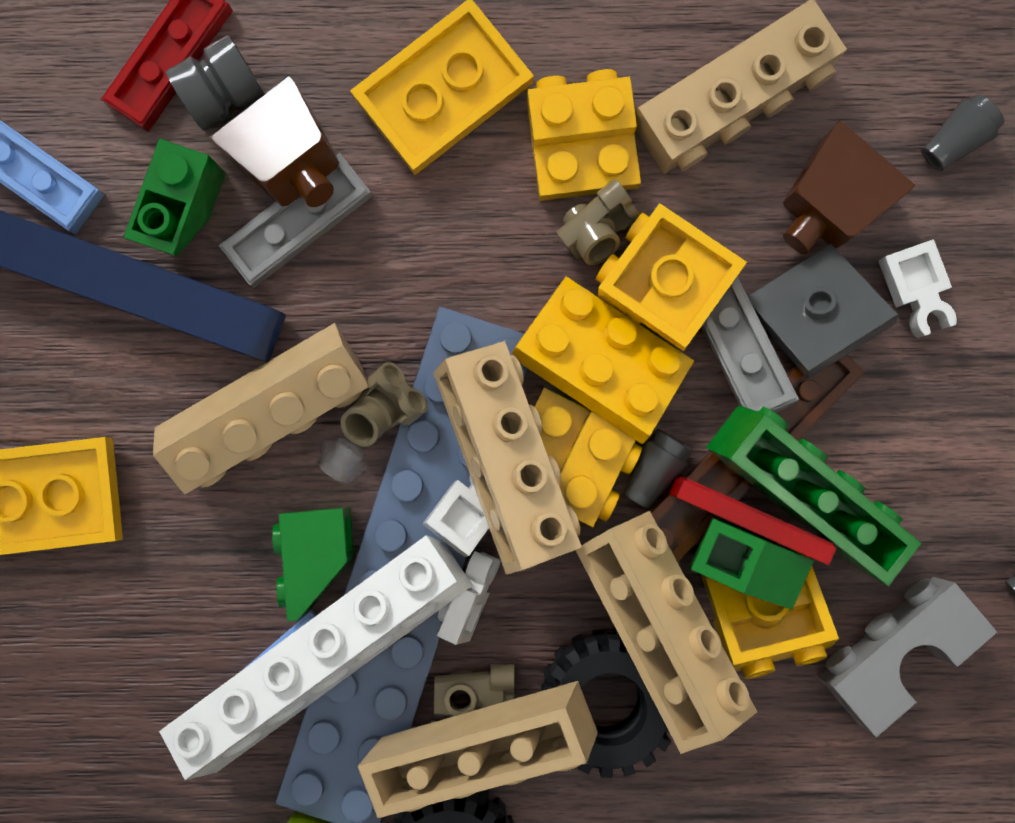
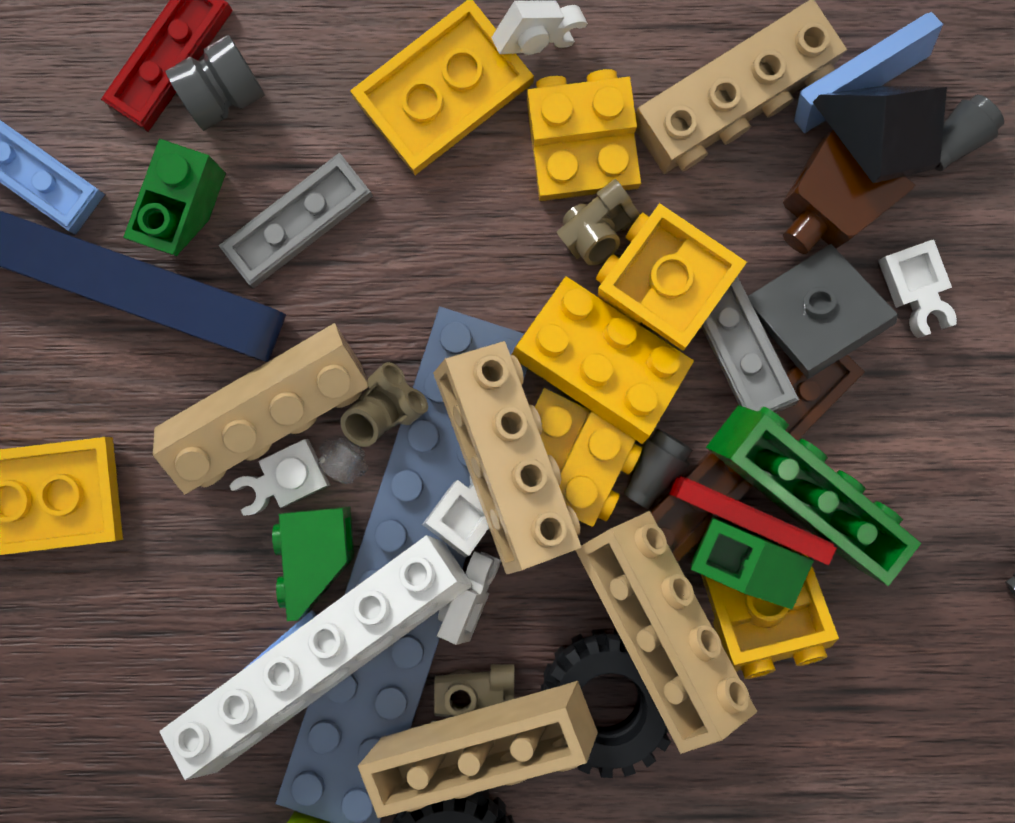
(281, 147): torso -> none
(287, 476): none -> white plate
(535, 24): none -> white plate
(868, 673): light grey arch -> none
(872, 66): none -> light blue tile
(888, 127): none -> black slope

